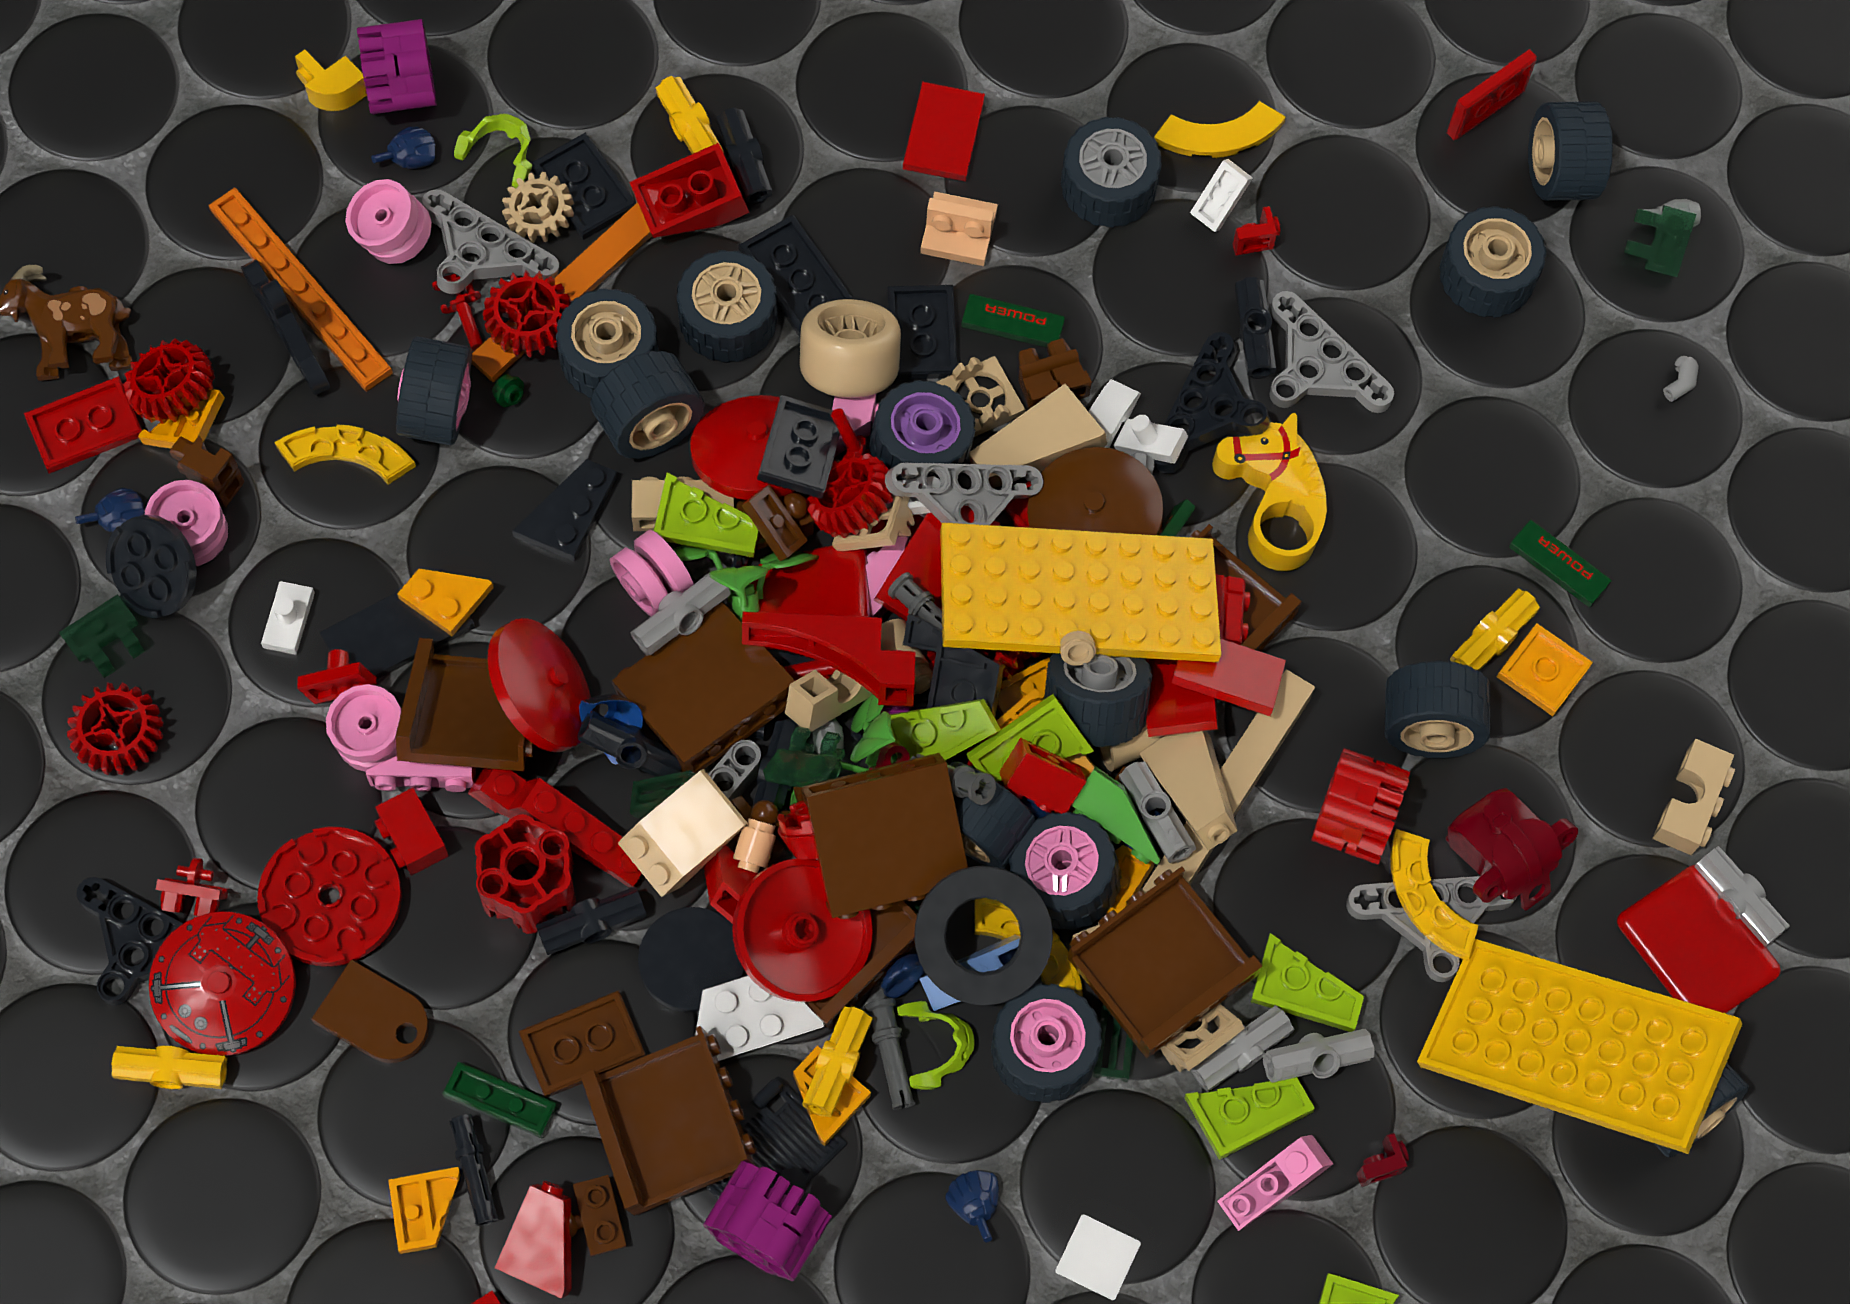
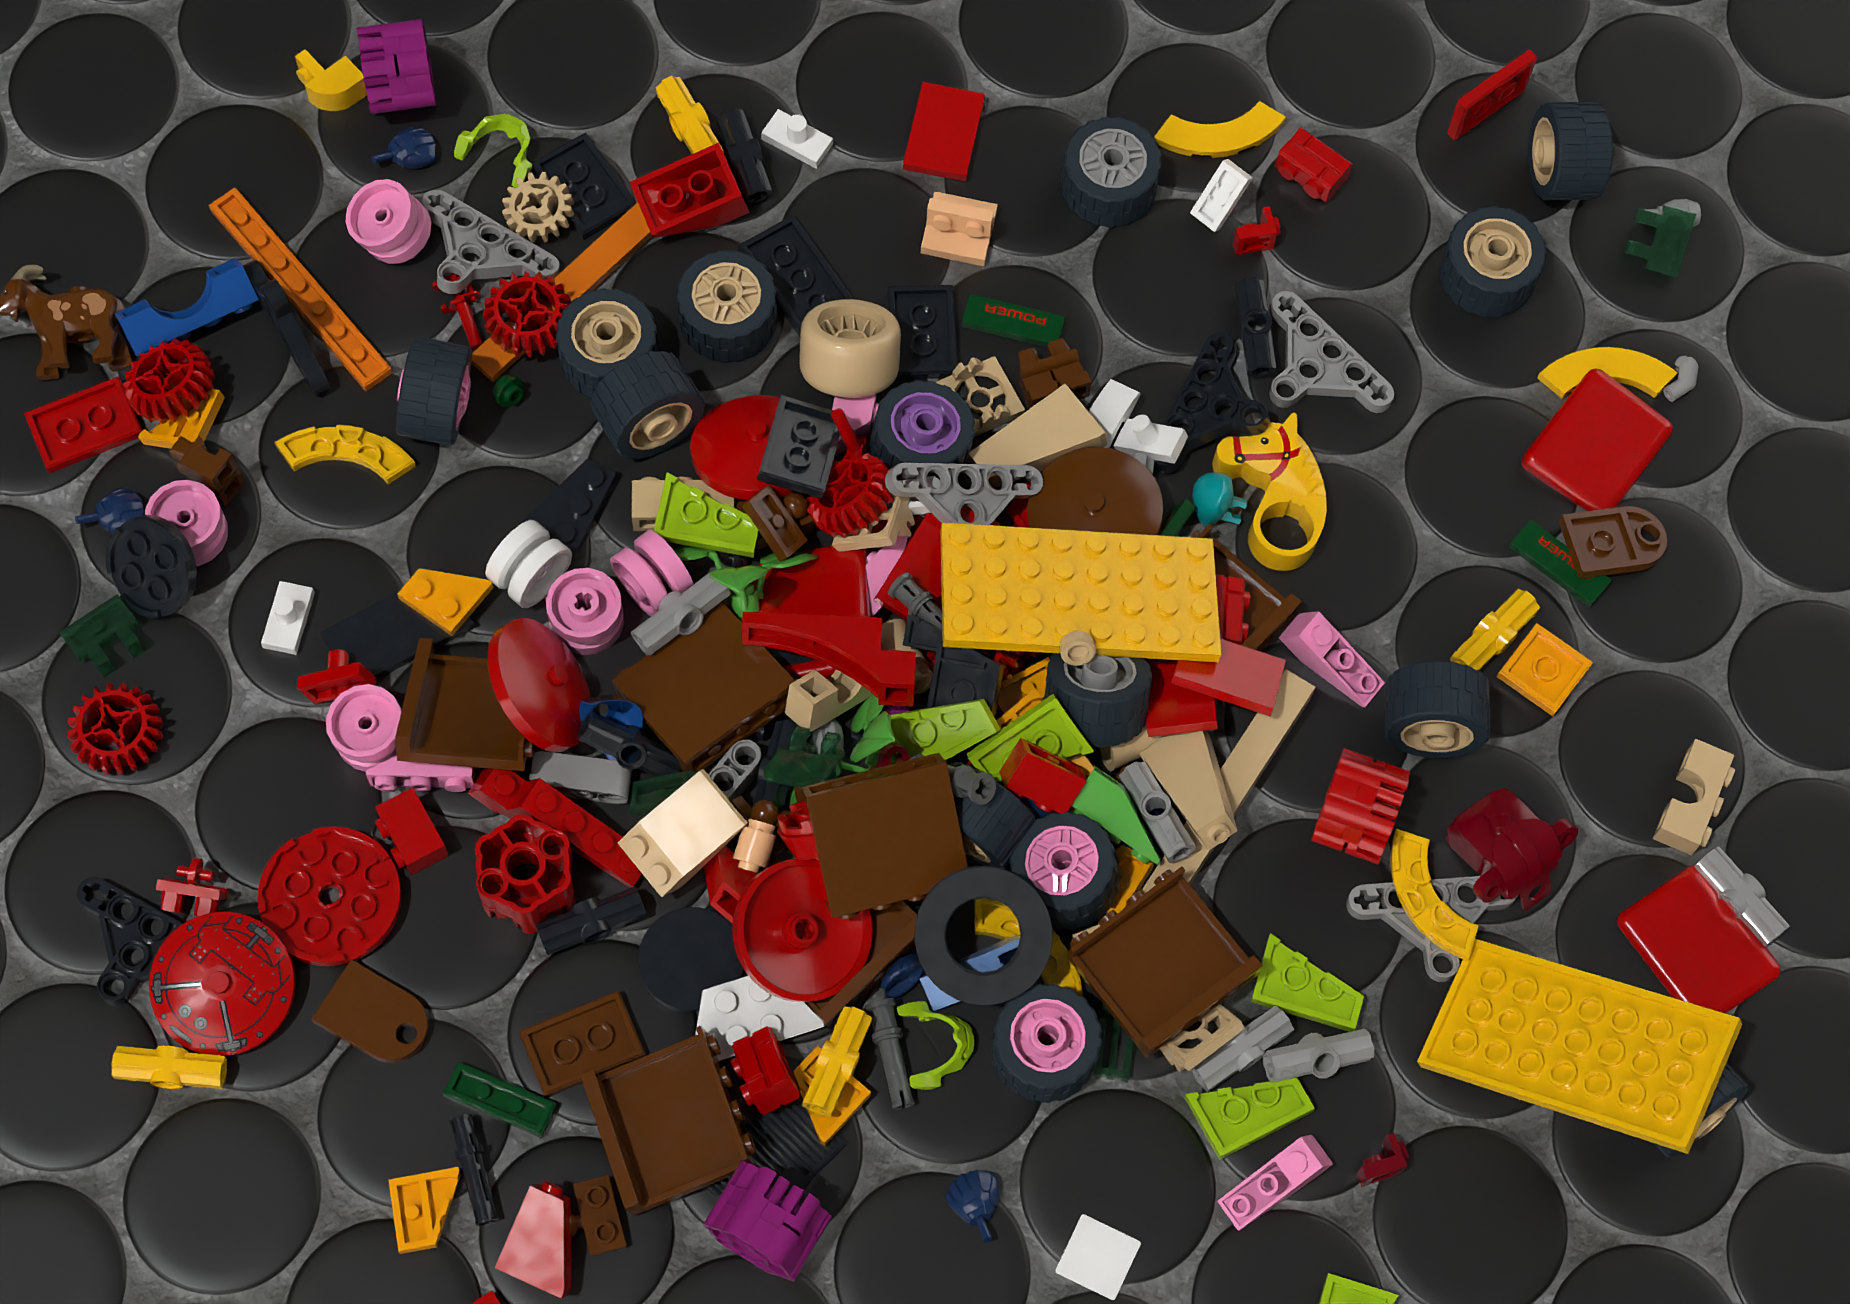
(225, 292): none -> blue arch
(528, 563): none -> white wheel
(583, 776): none -> light grey beam
(585, 610): none -> bright pink wheel
(764, 1070): none -> red brick
(797, 138): none -> white tile
(1214, 498): none -> teal piece
(1313, 165): none -> red brick
(1331, 657): none -> bright pink slope
(1597, 443): none -> red piece
(1611, 540): none -> reddish brown tile
(1619, 363): none -> yellow tile

